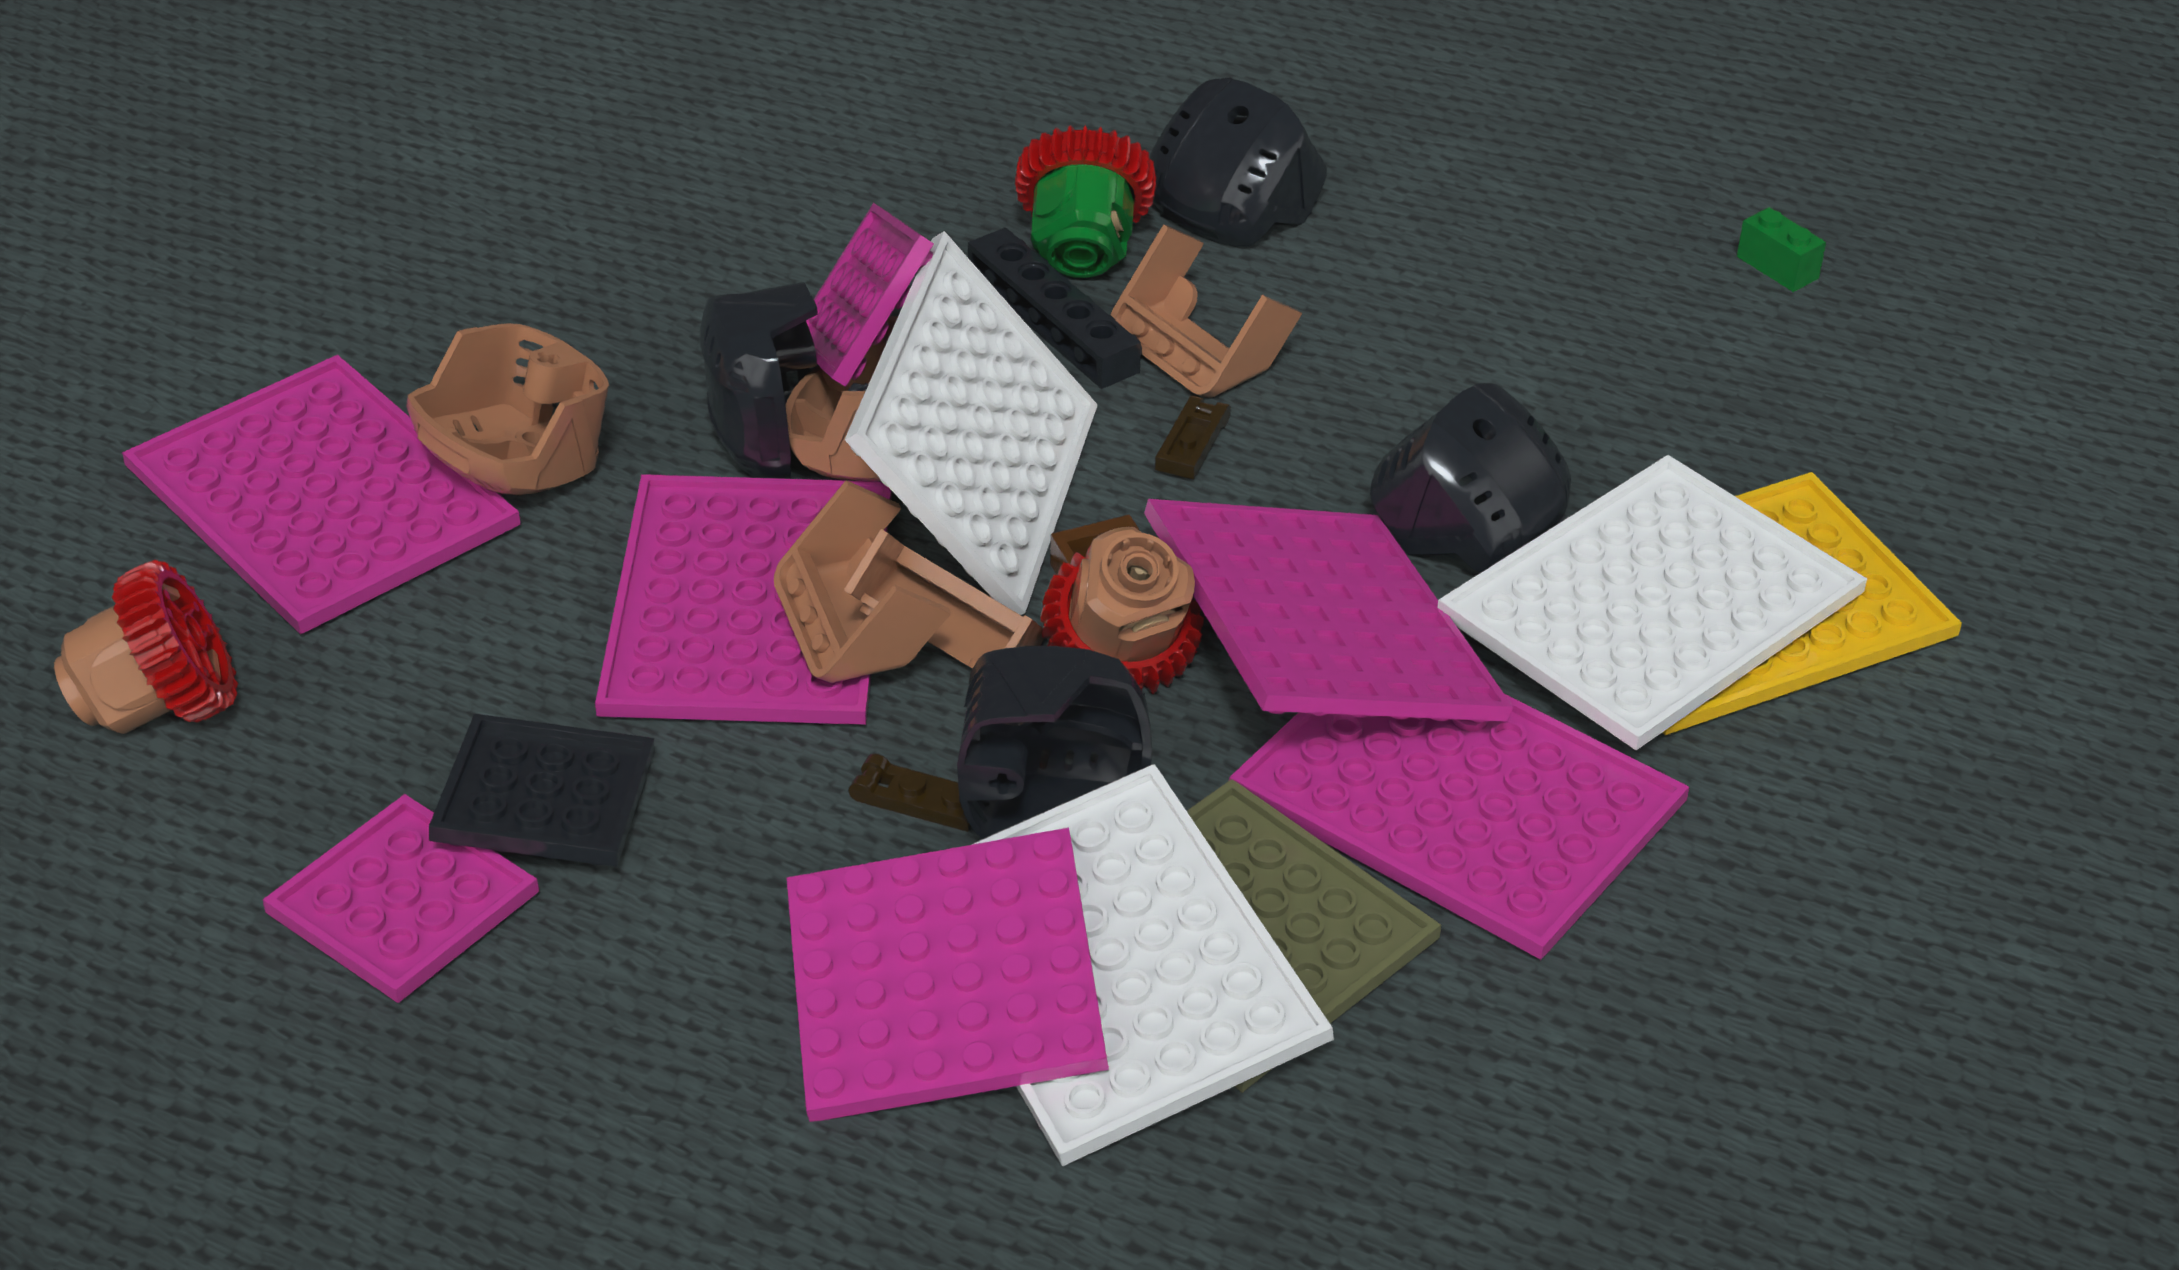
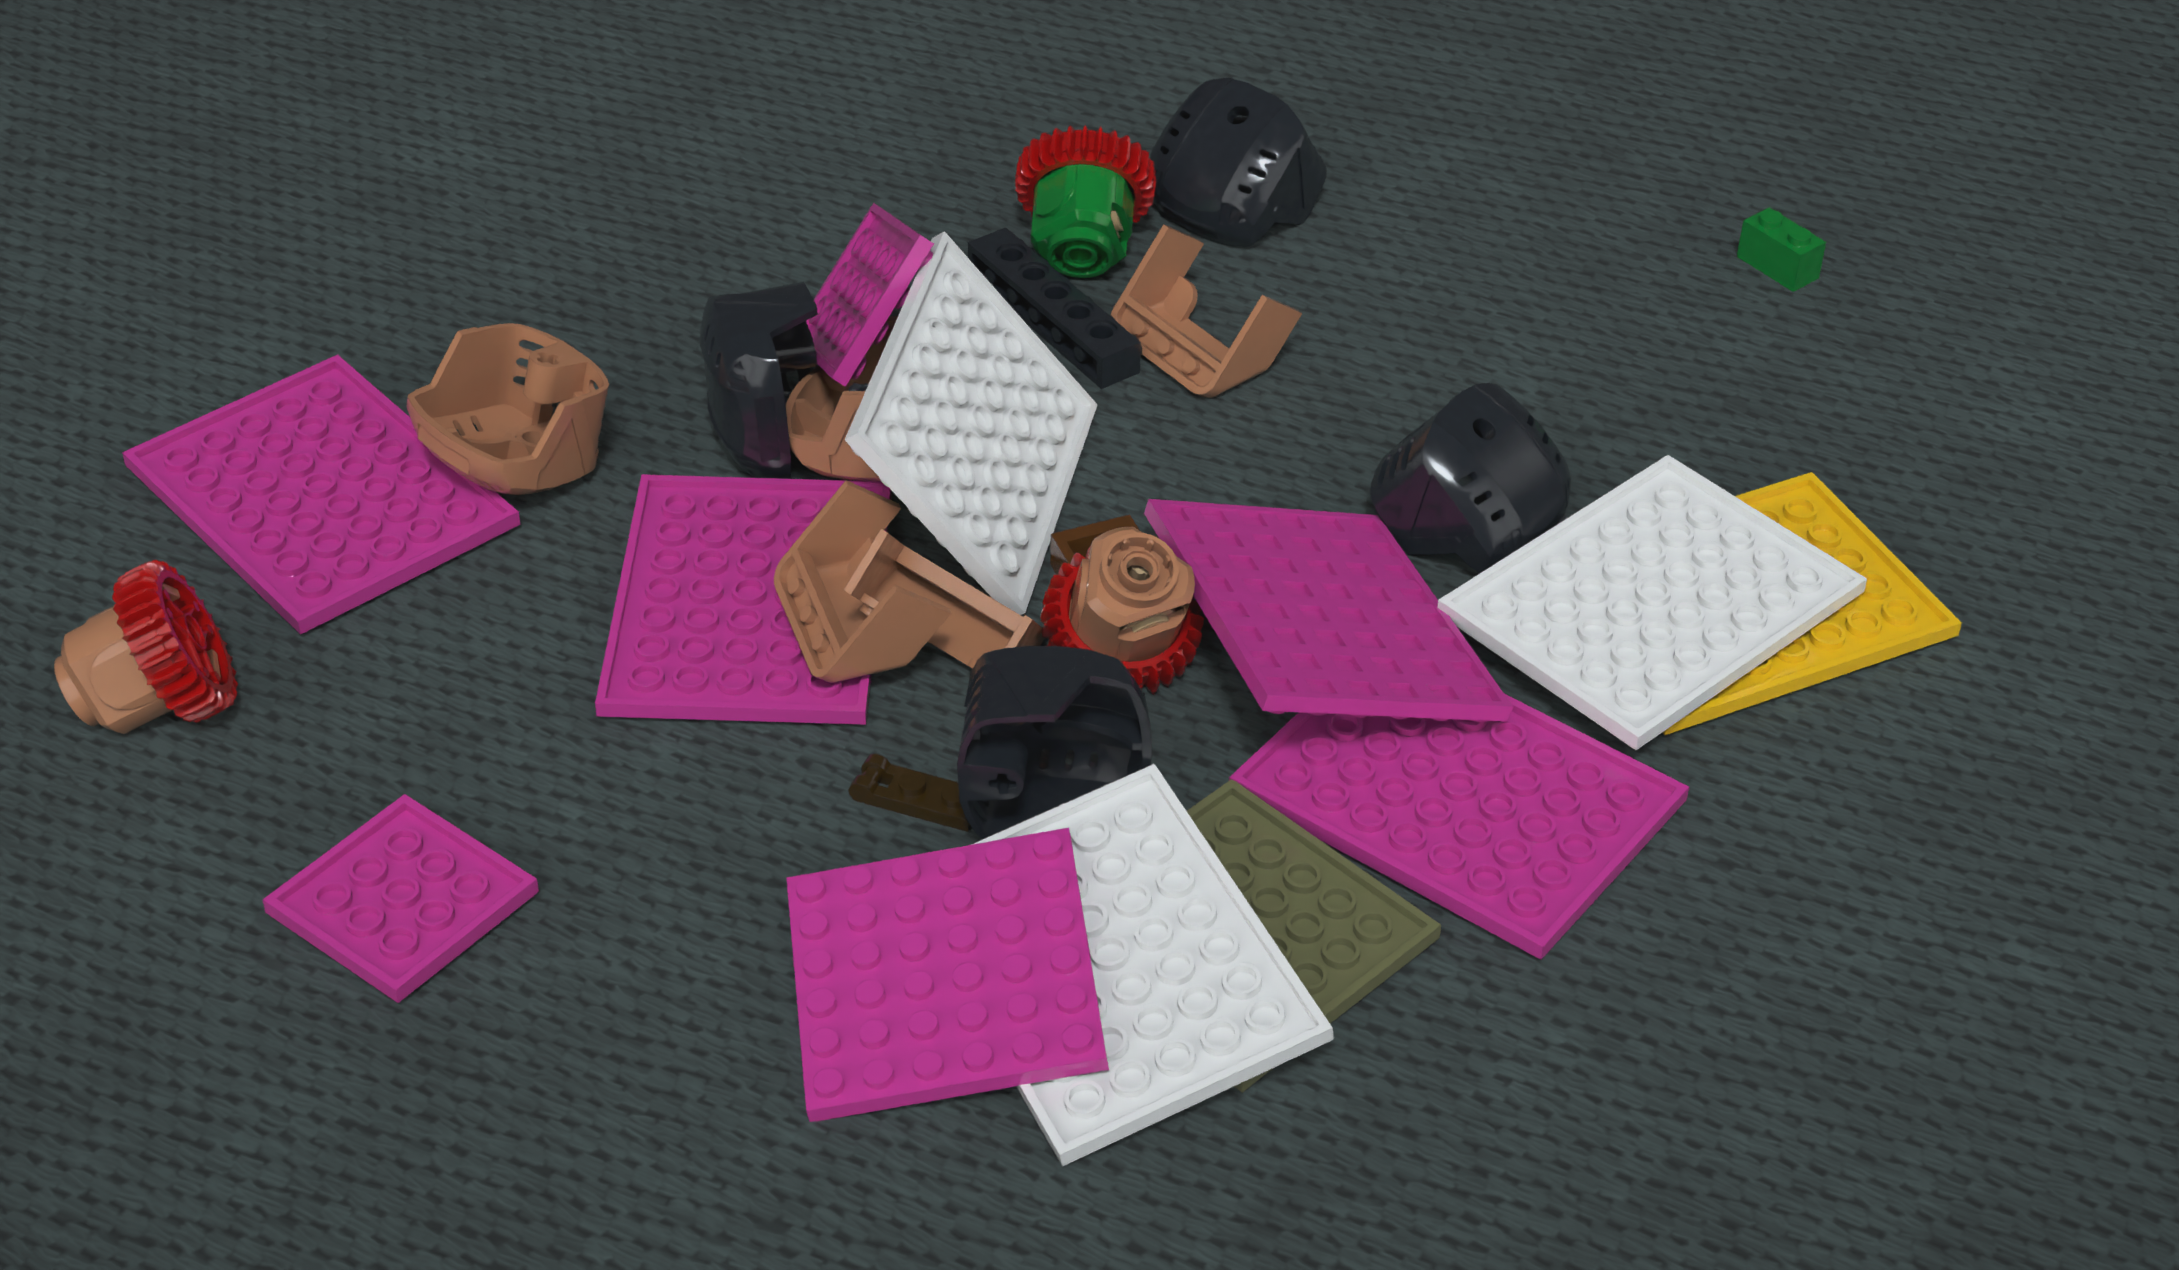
(543, 790): black plate -> none
(1192, 437): dark brown plate -> none

